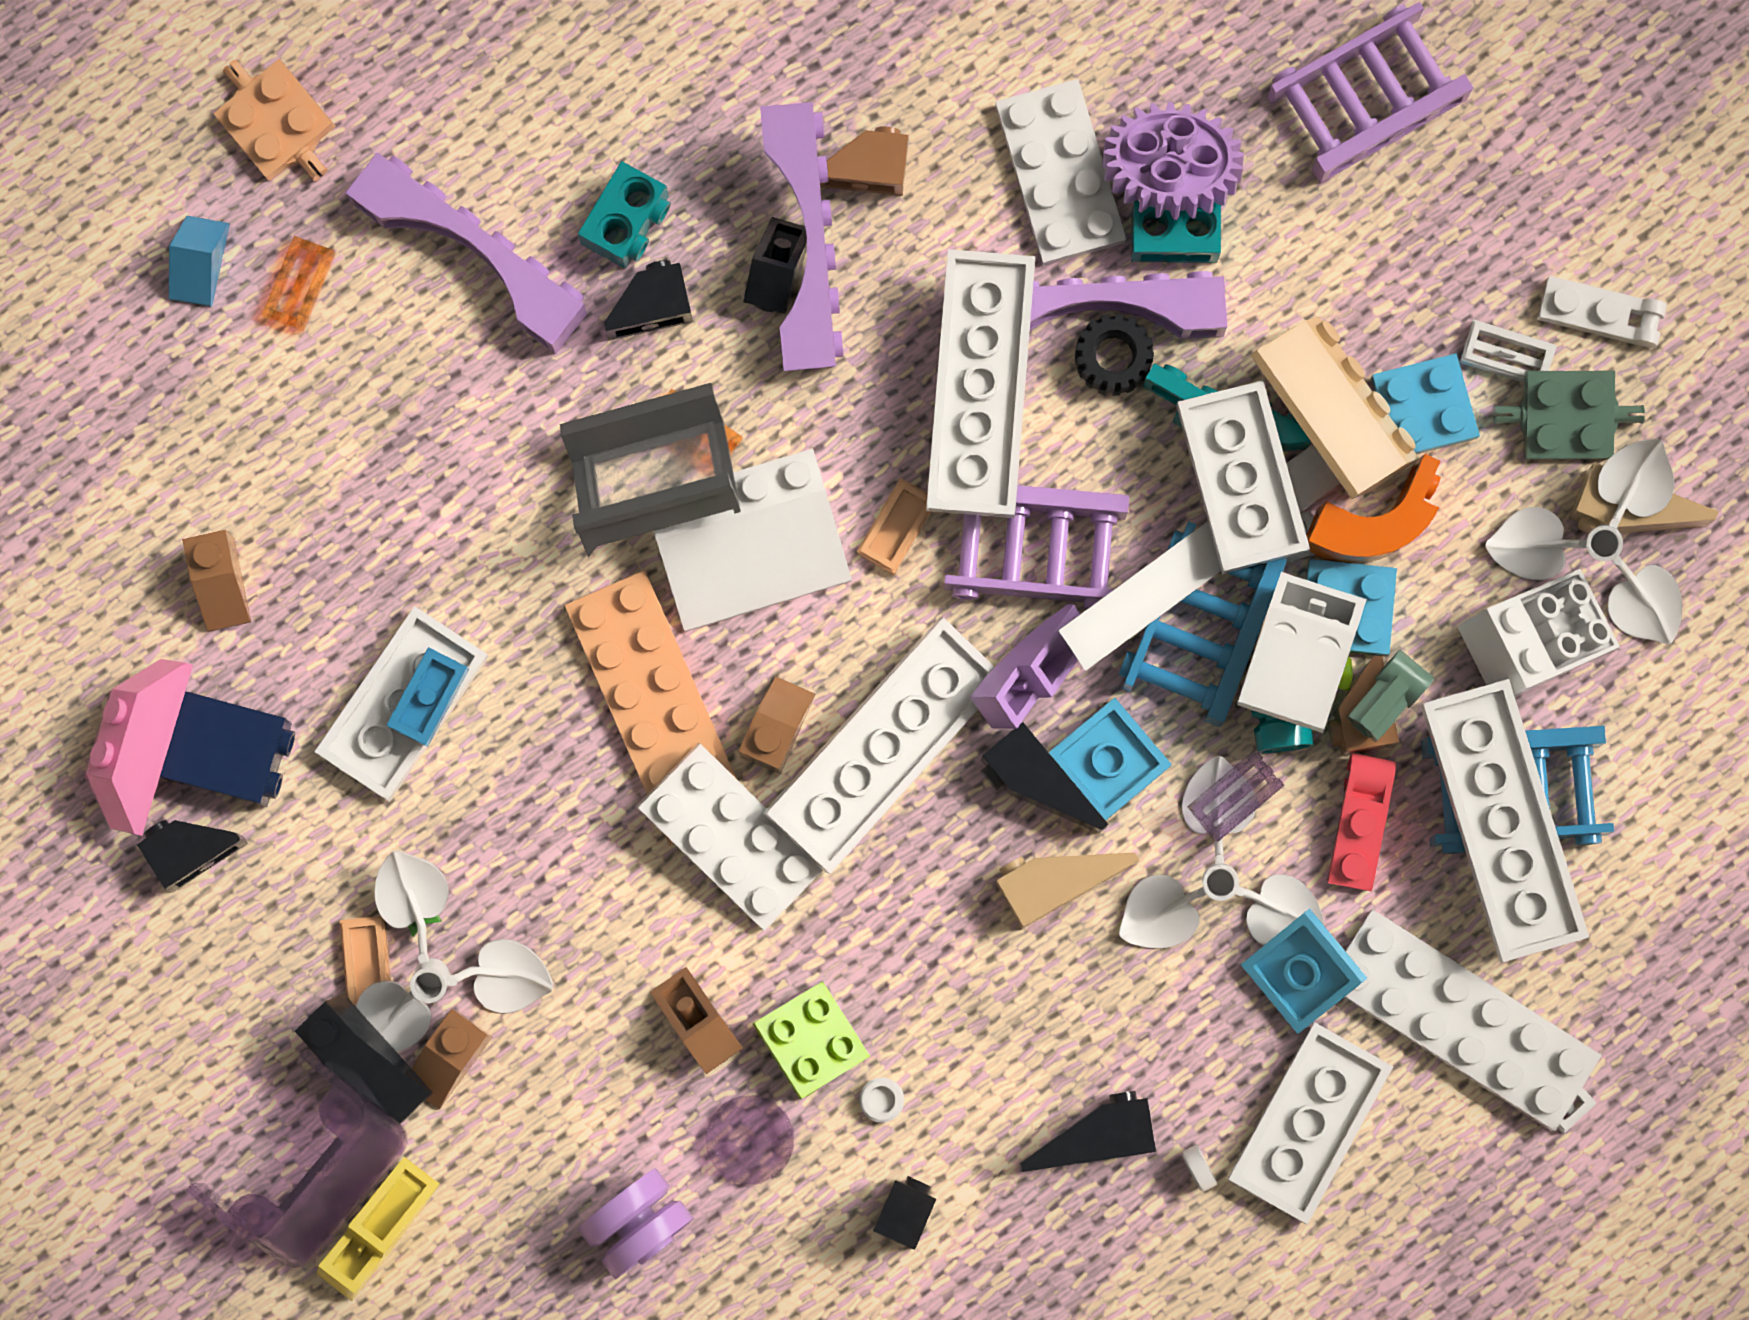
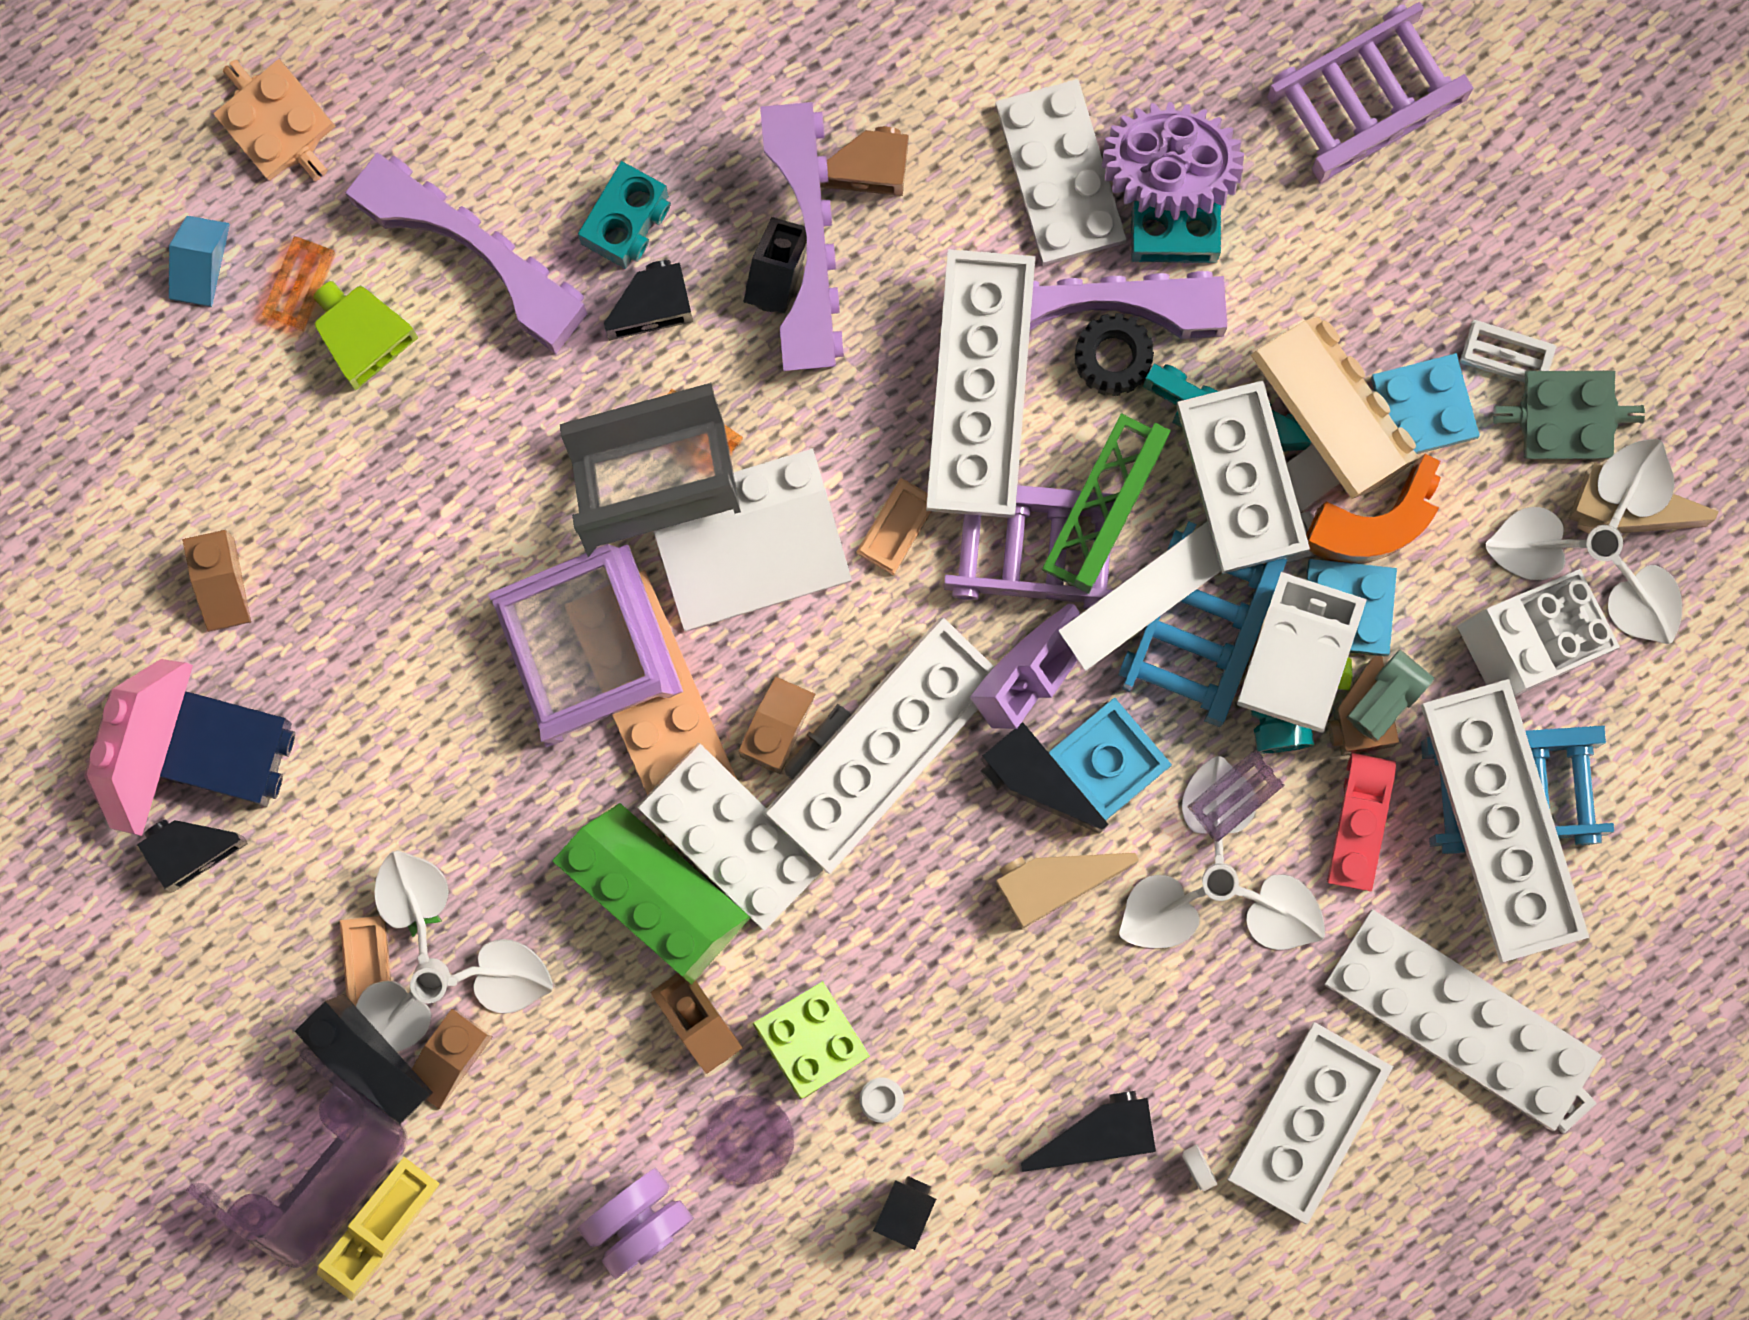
(359, 737): white plate -> none
(360, 331): none -> lime torso
(428, 697): dark azure plate -> none
(585, 641): none -> piece
(652, 891): none -> bright green slope
(817, 740): none -> dark grey axle
(1124, 502): none -> bright green fence
(1303, 971): medium azure plate -> none
(1601, 311): white plate -> none

